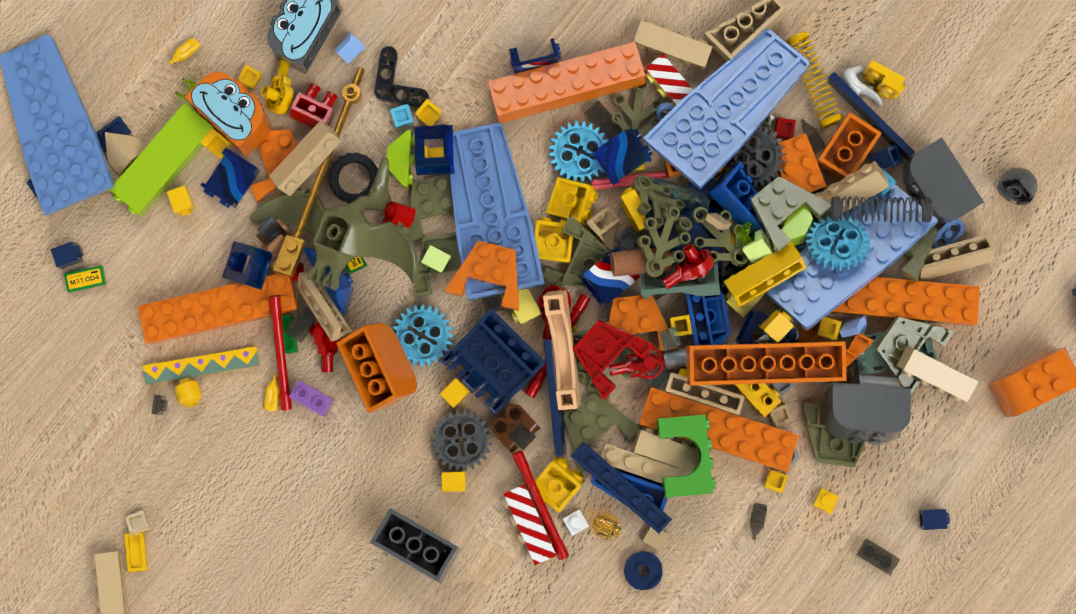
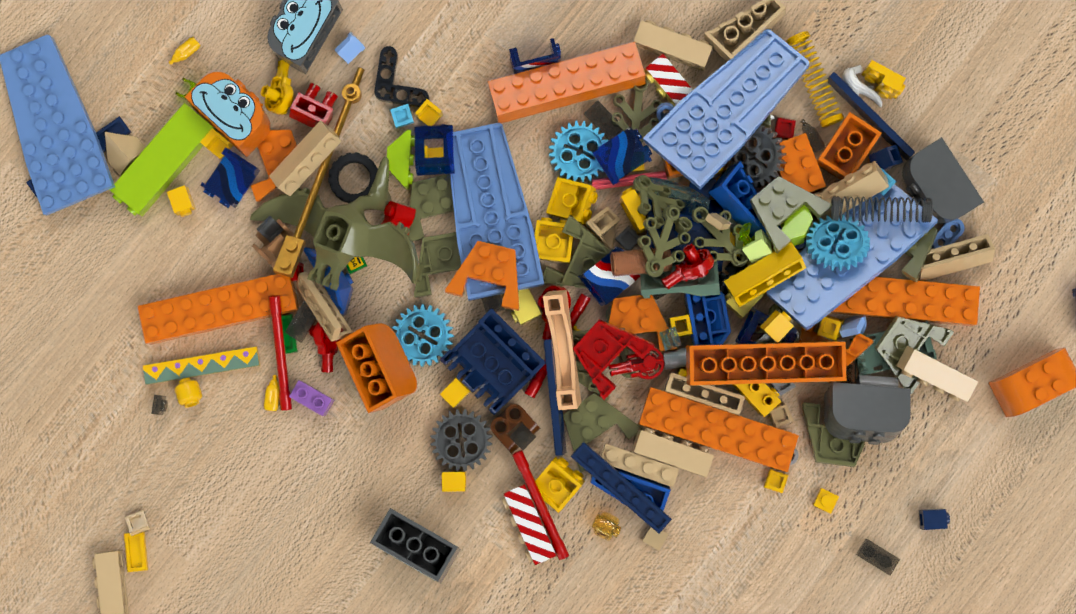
(67, 255): dark blue brick -> none
(85, 279): tile -> none
(250, 77): yellow tile -> none
(256, 267): clear blue panel -> none
(436, 259): yellowish green panel -> none
(575, 522): white plate -> none
(654, 570): dark blue plate -> none
(657, 381): clear light blue tile -> none
(700, 479): bright green arch -> none
(757, 518): clear smoke piece -> none
(1018, 185): dark grey cylinder -> none

